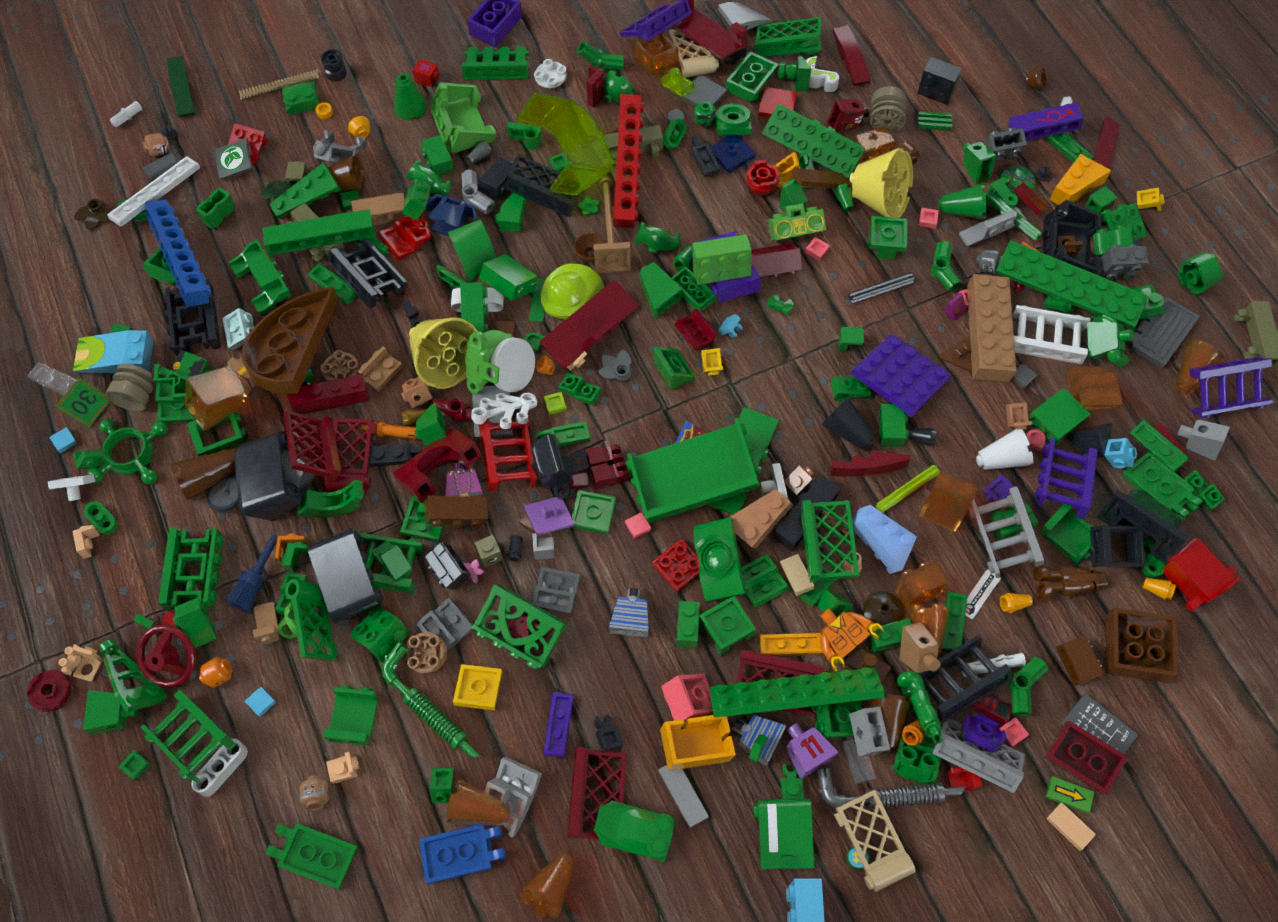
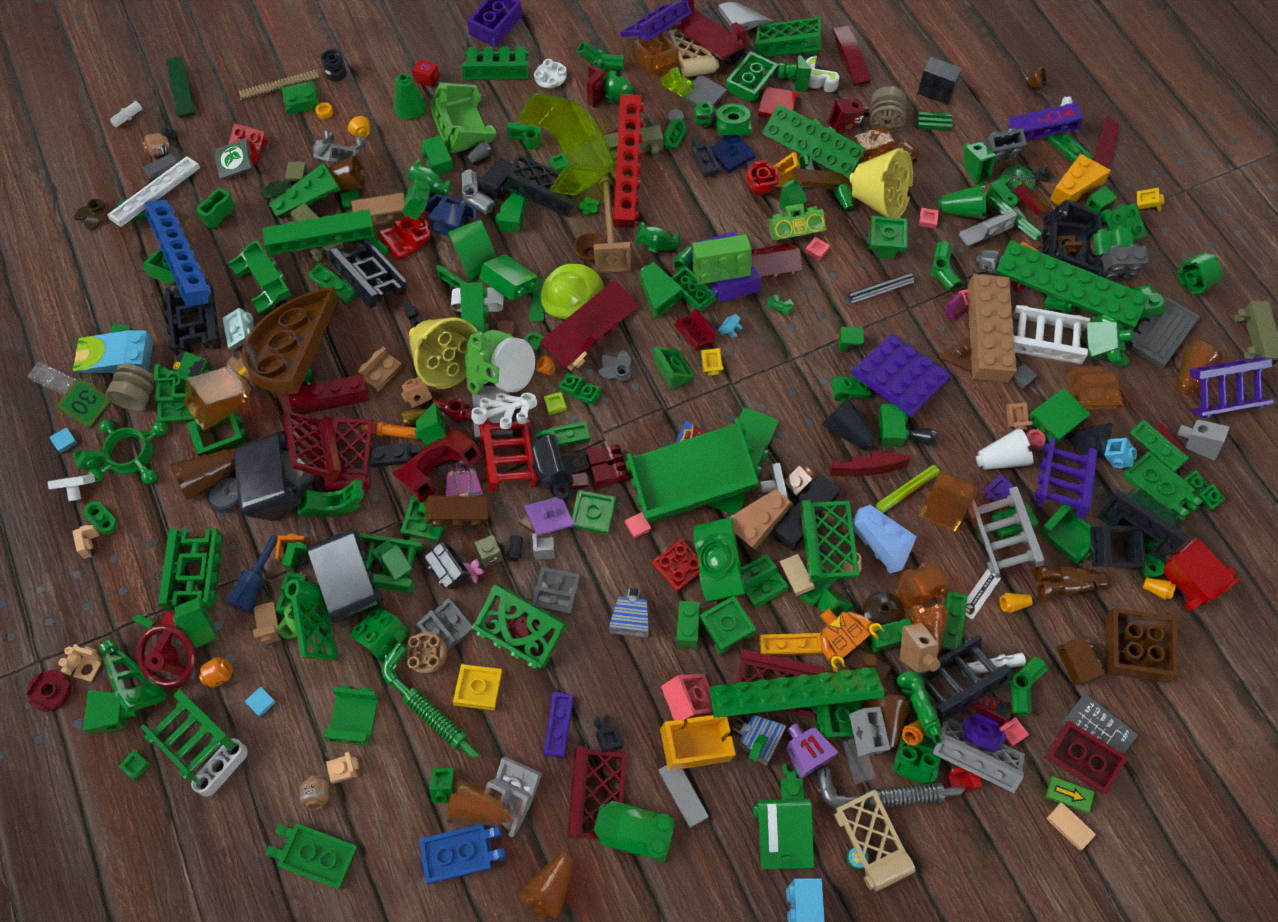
(340, 366): medium nougat tile -> none

